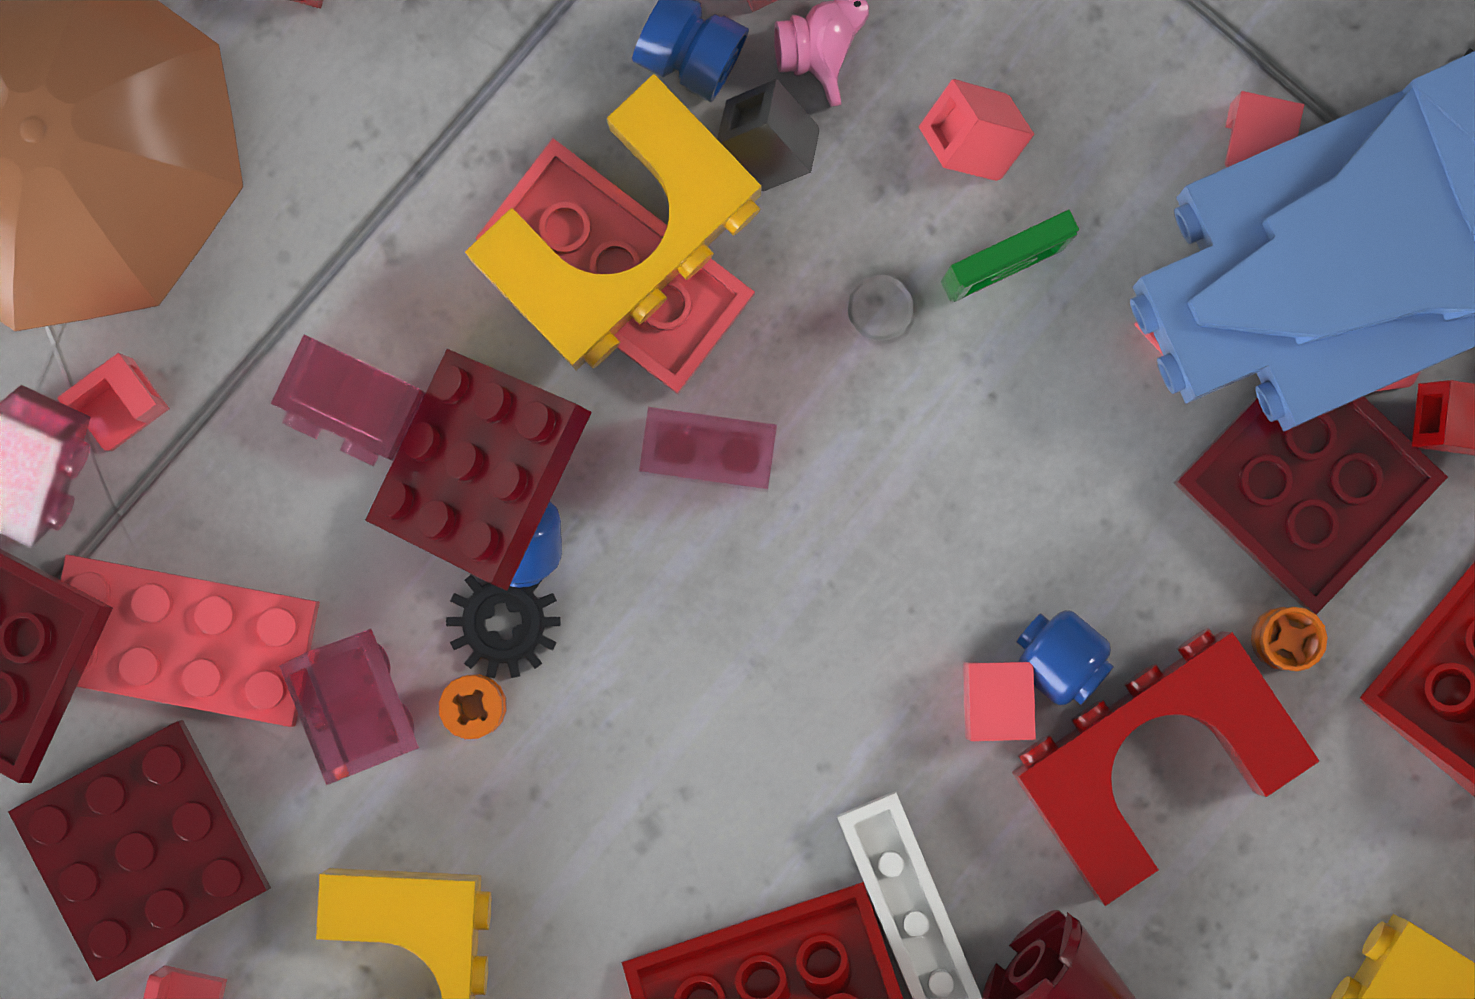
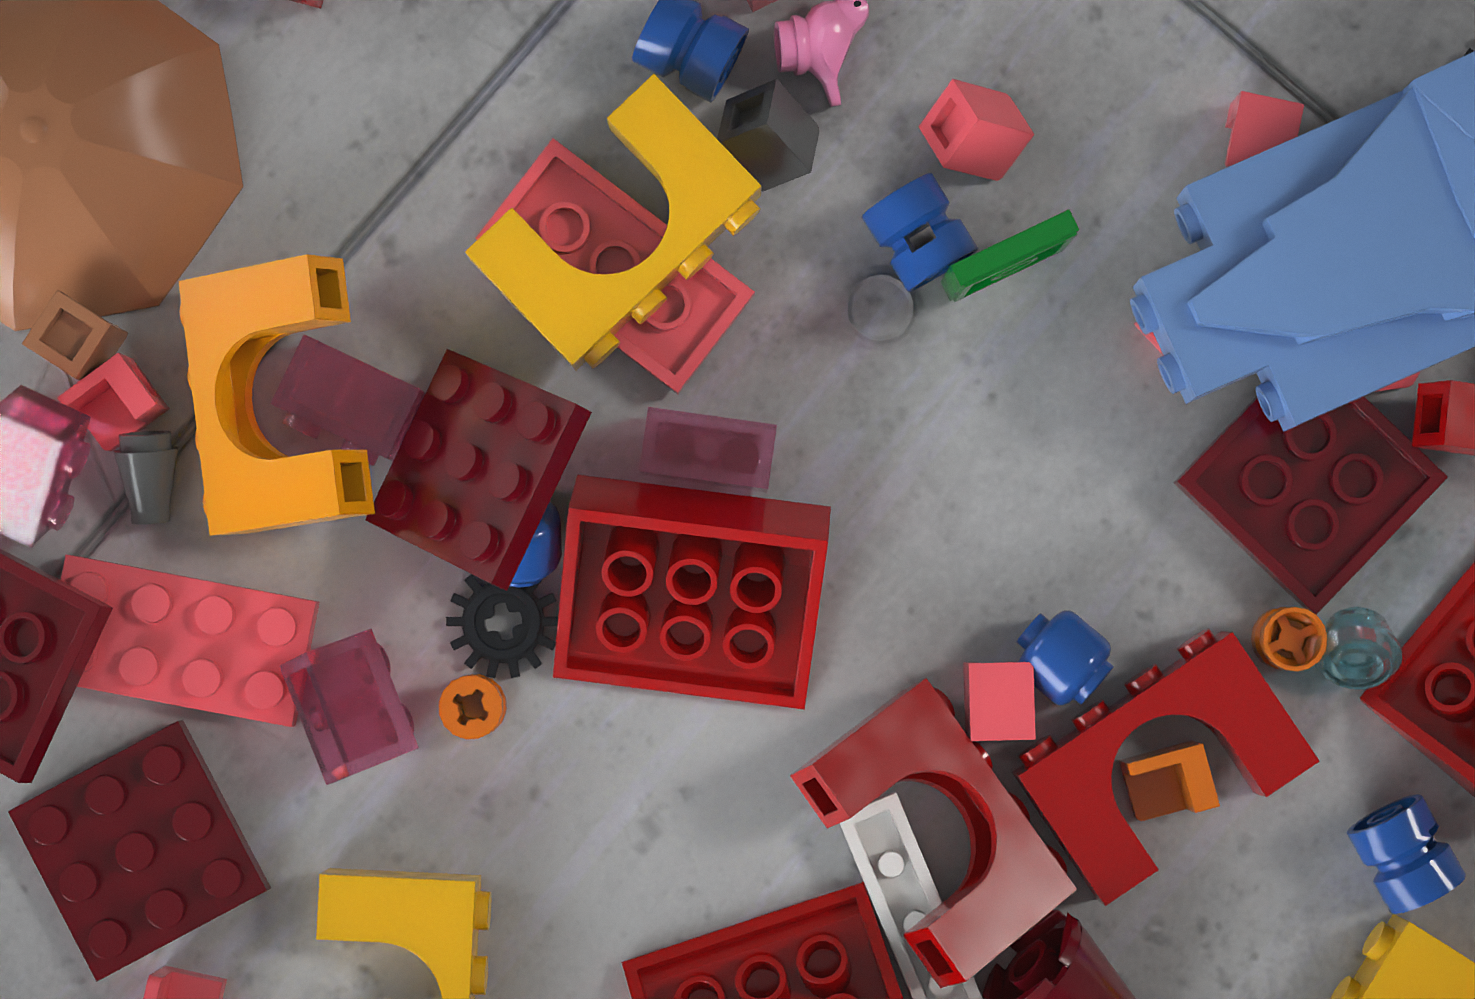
(73, 337): none -> nougat panel
(147, 473): none -> dark grey cone
(228, 330): none -> light orange arch
(690, 591): none -> red slope
(907, 214): none -> blue wheel
(1010, 871): none -> red arch
(1169, 781): none -> orange panel
(1358, 649): none -> clear light blue cone
(1408, 859): none -> blue wheel

